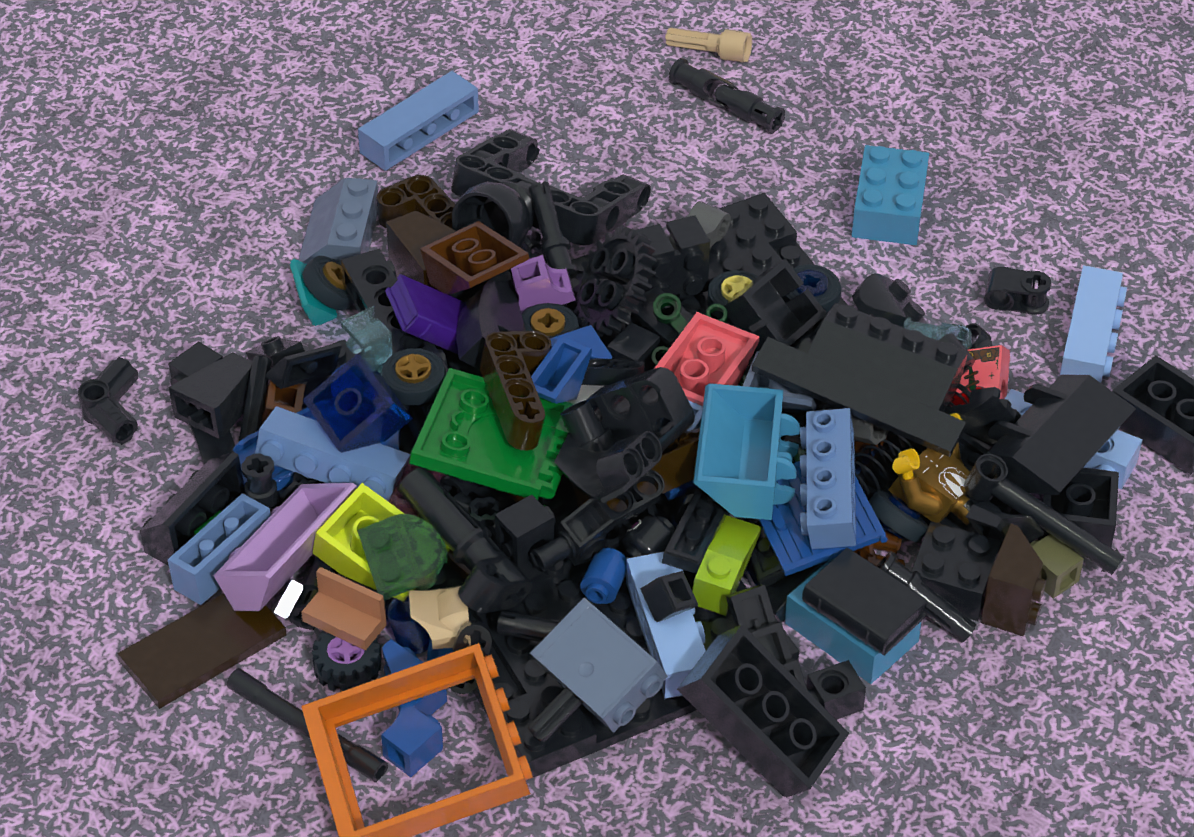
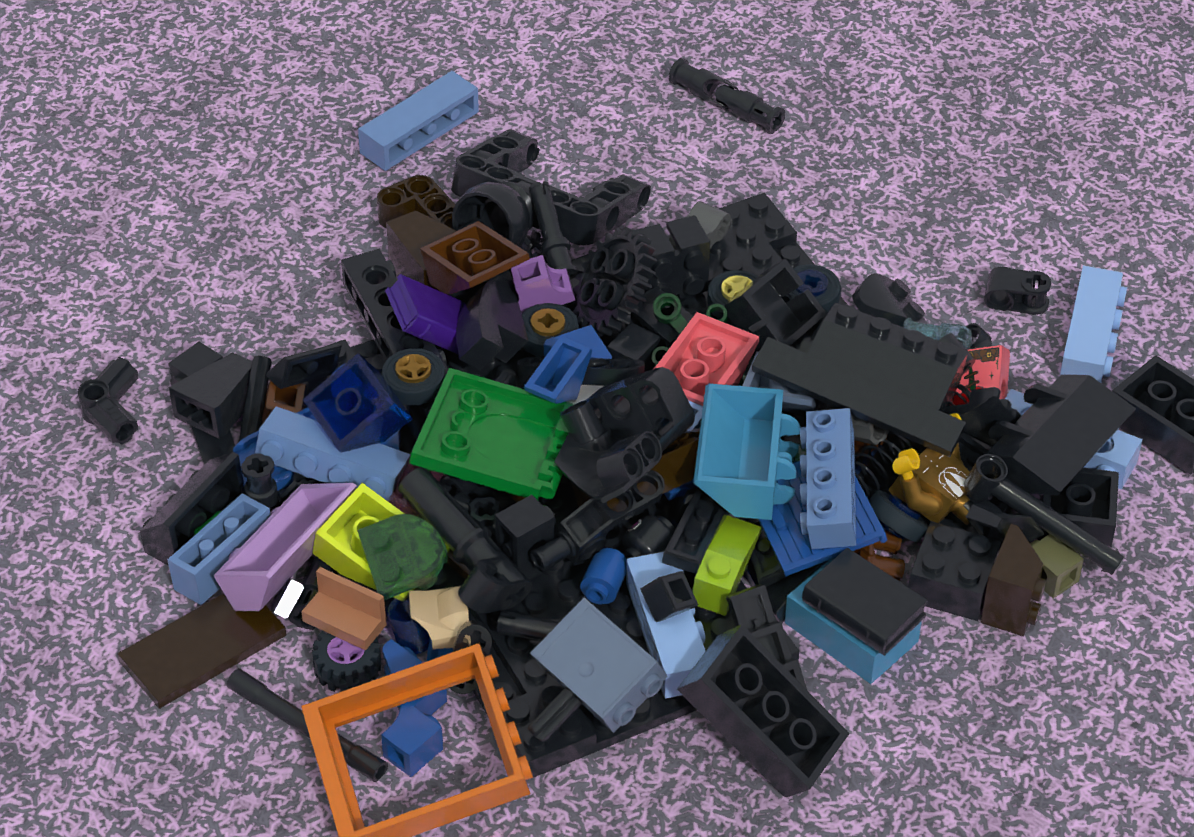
(276, 349): black plate -> none
(315, 309): teal slope -> none
(325, 282): black wheel -> none
(342, 221): sand blue slope -> none
(369, 337): clear light blue window -> none
(507, 371): dark brown beam -> none
(729, 45): tan piece -> none
(838, 689): black brick -> none
(890, 195): dark azure brick -> none
(937, 607): black pin -> none

